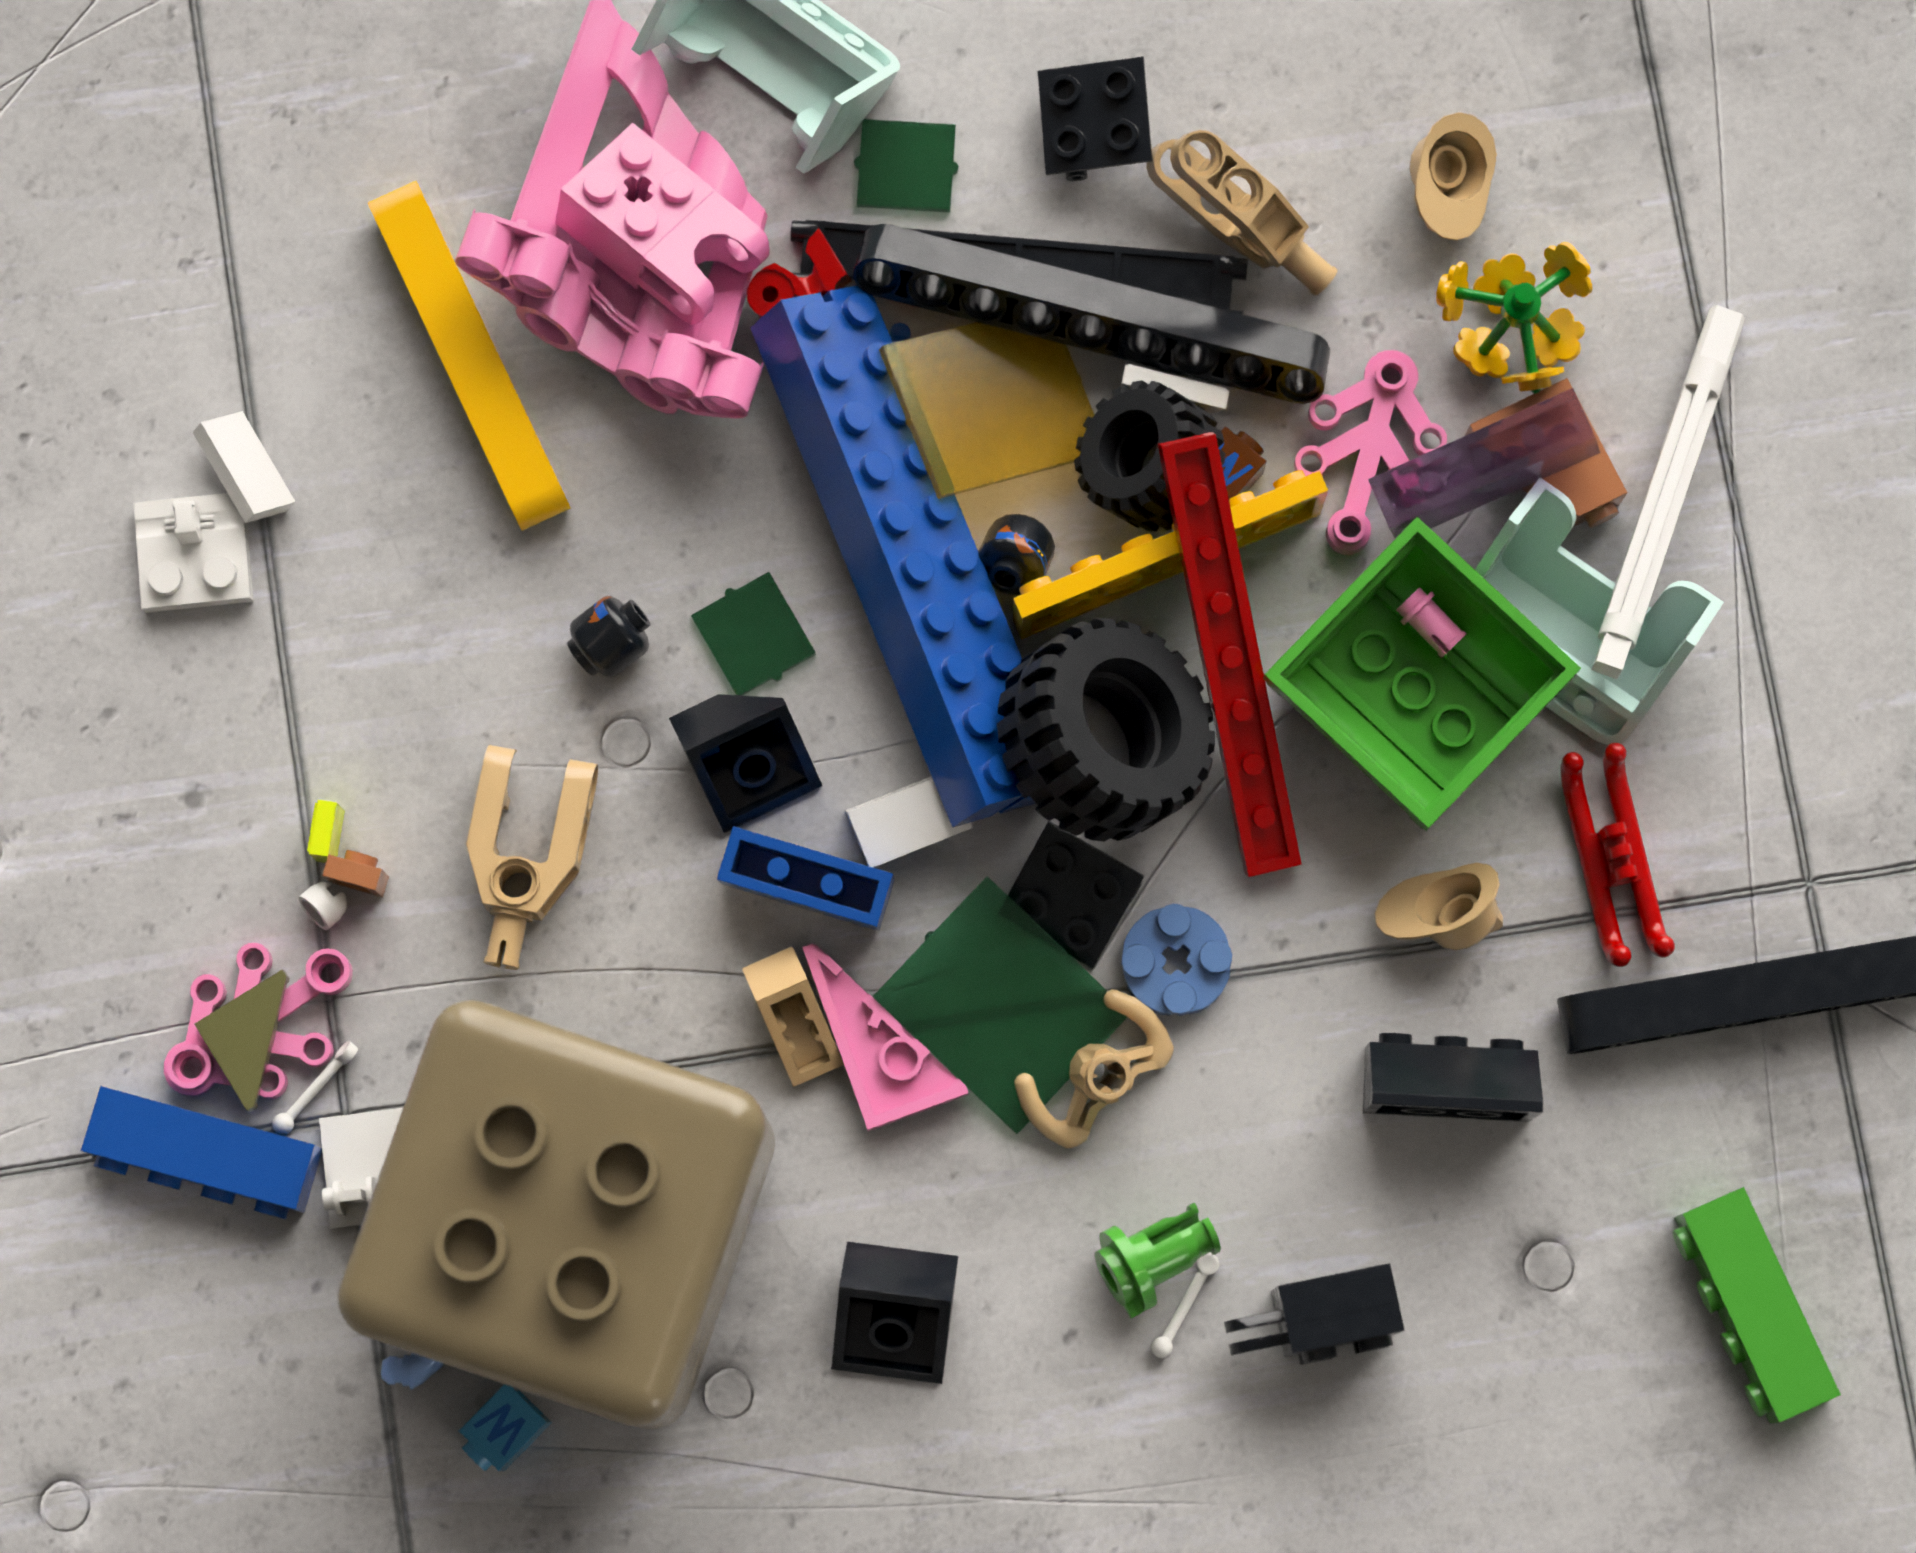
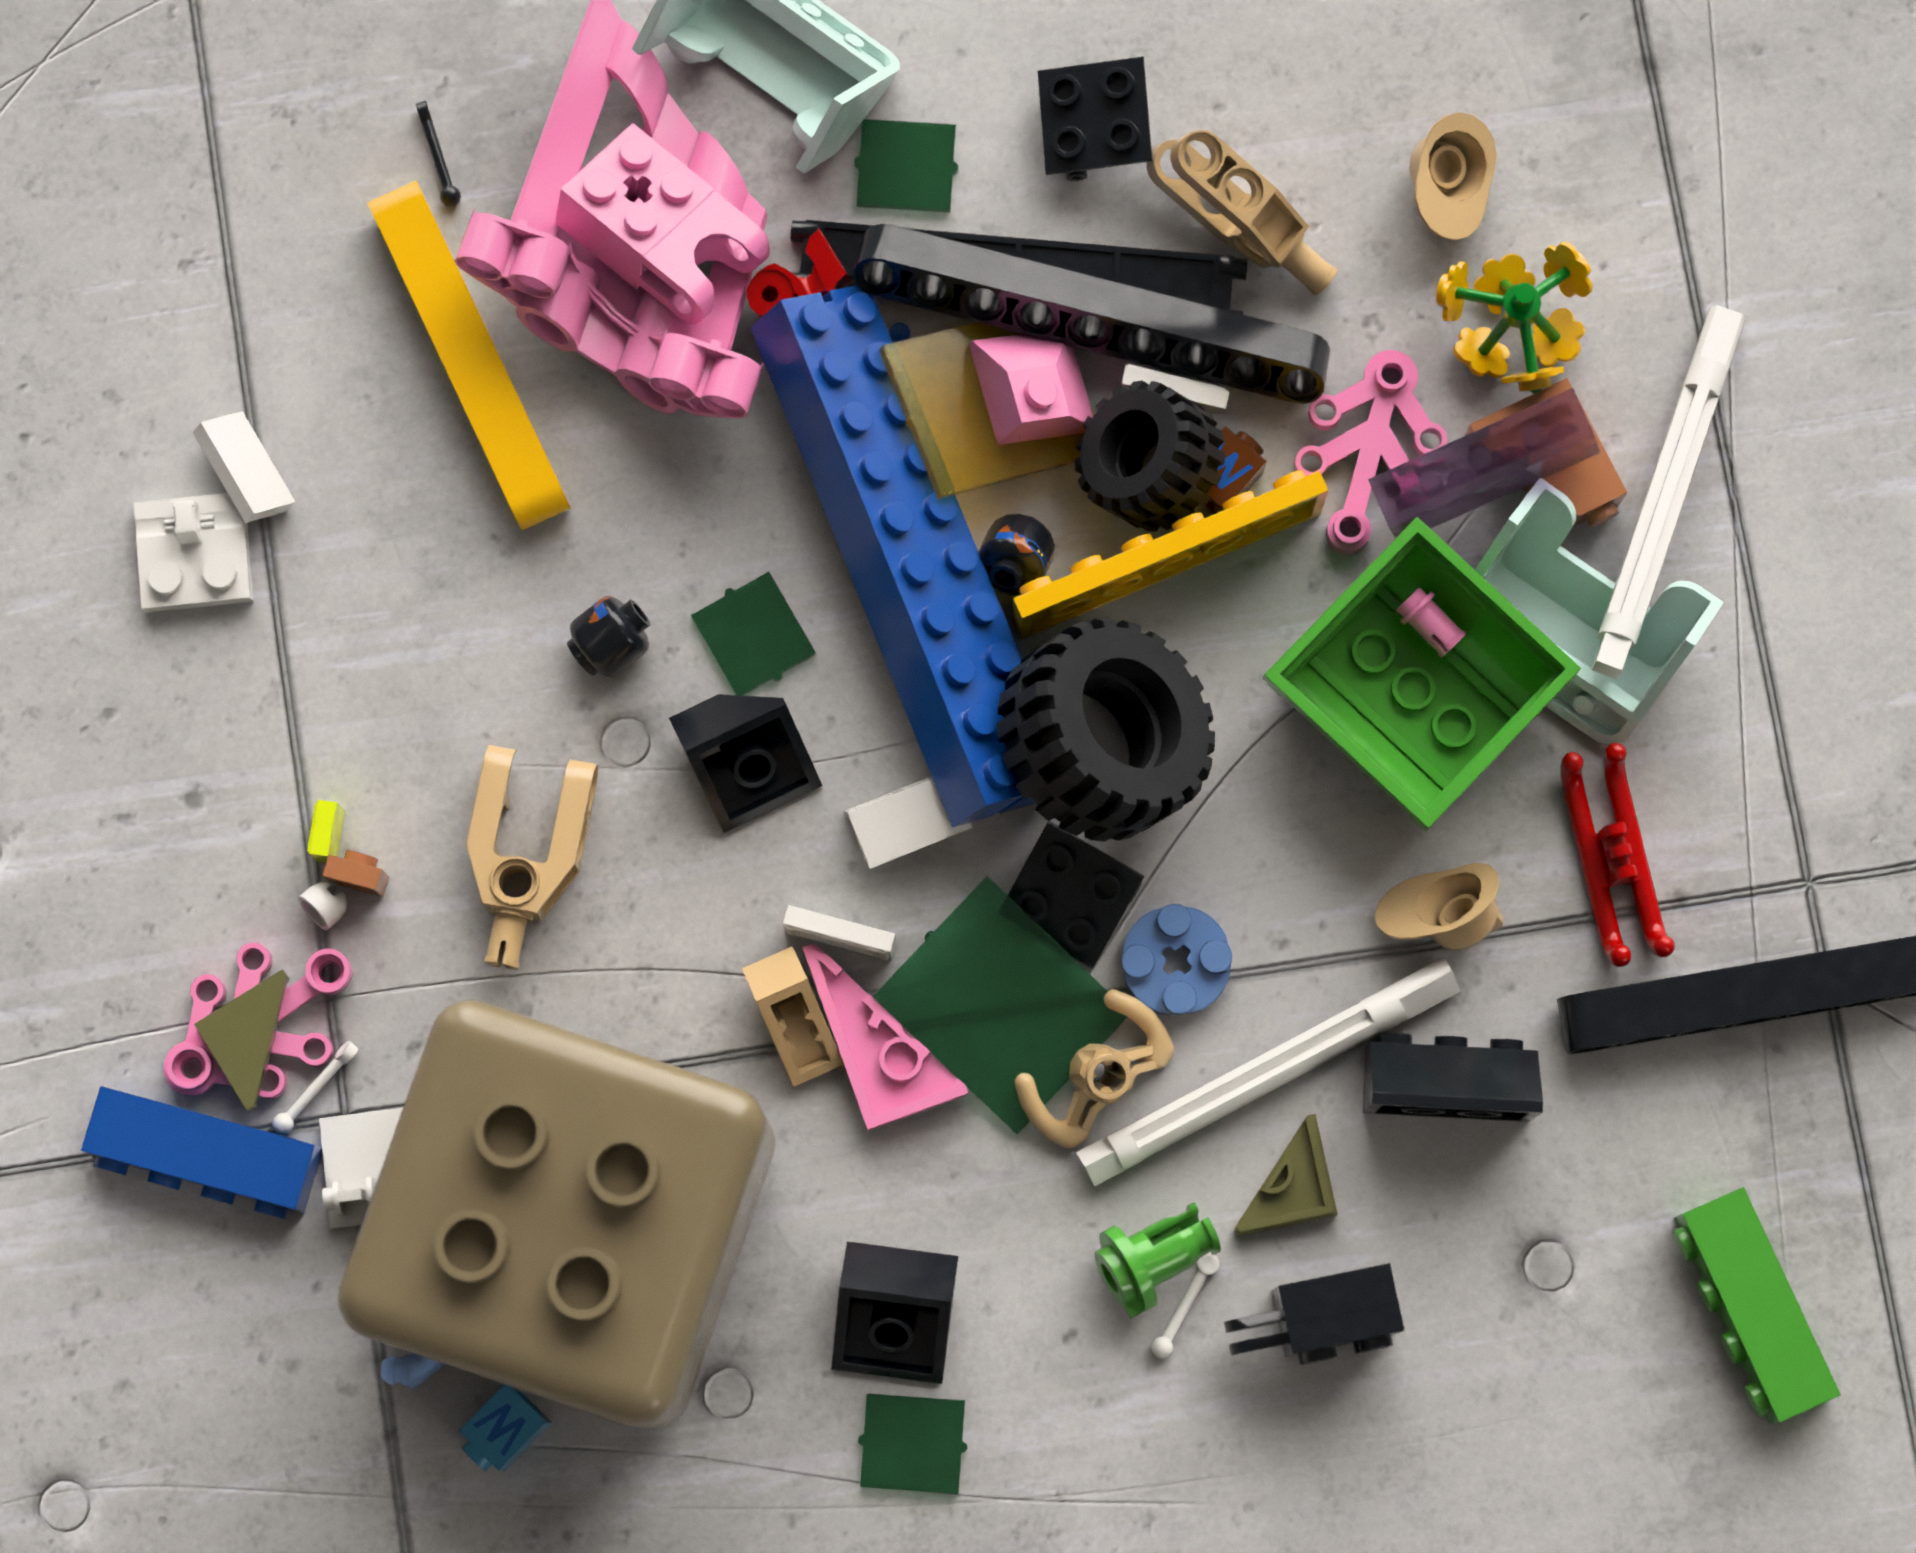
(449, 195): none -> black hinge
(806, 878): blue brick -> none
(839, 933): none -> white tile
(912, 1443): none -> clear green piece
(1031, 387): none -> bright pink slope
(1229, 653): red plate -> none
(1269, 1071): none -> white piece
(1295, 1189): none -> olive tile

